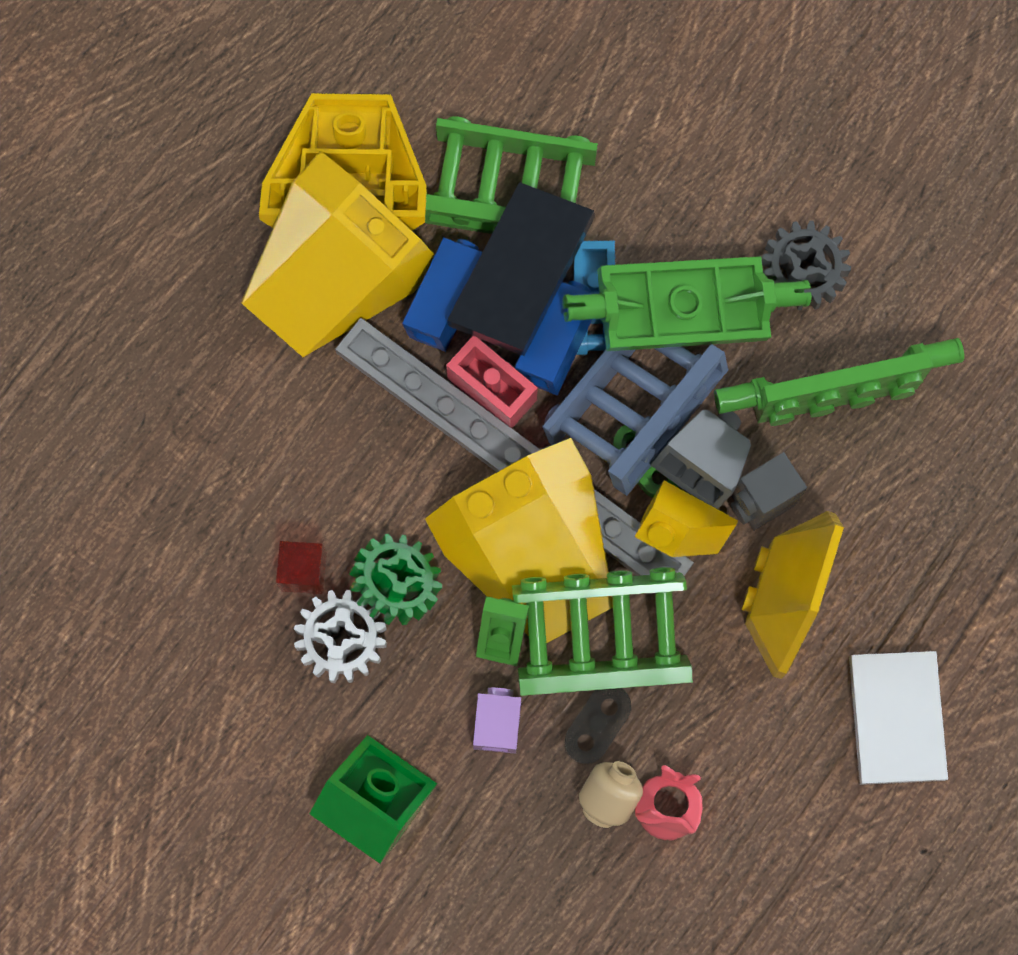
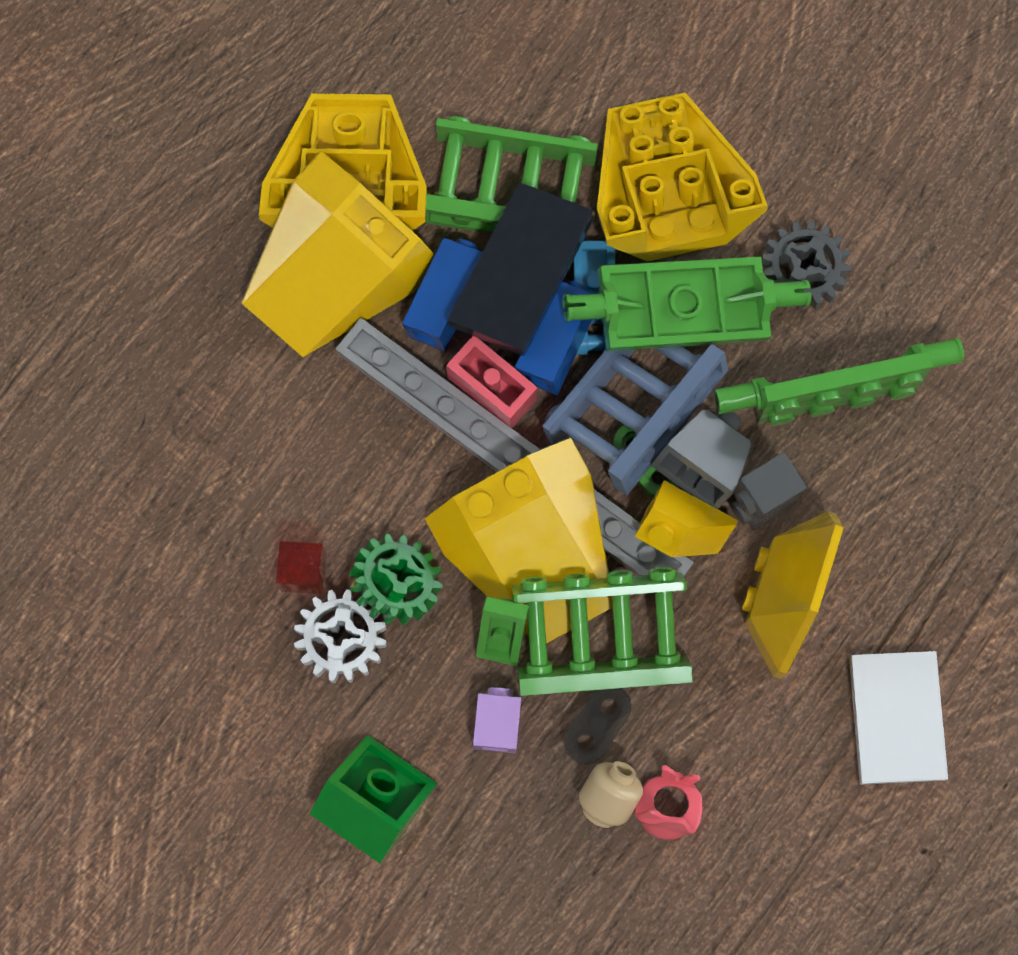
(672, 181): none -> yellow wedge

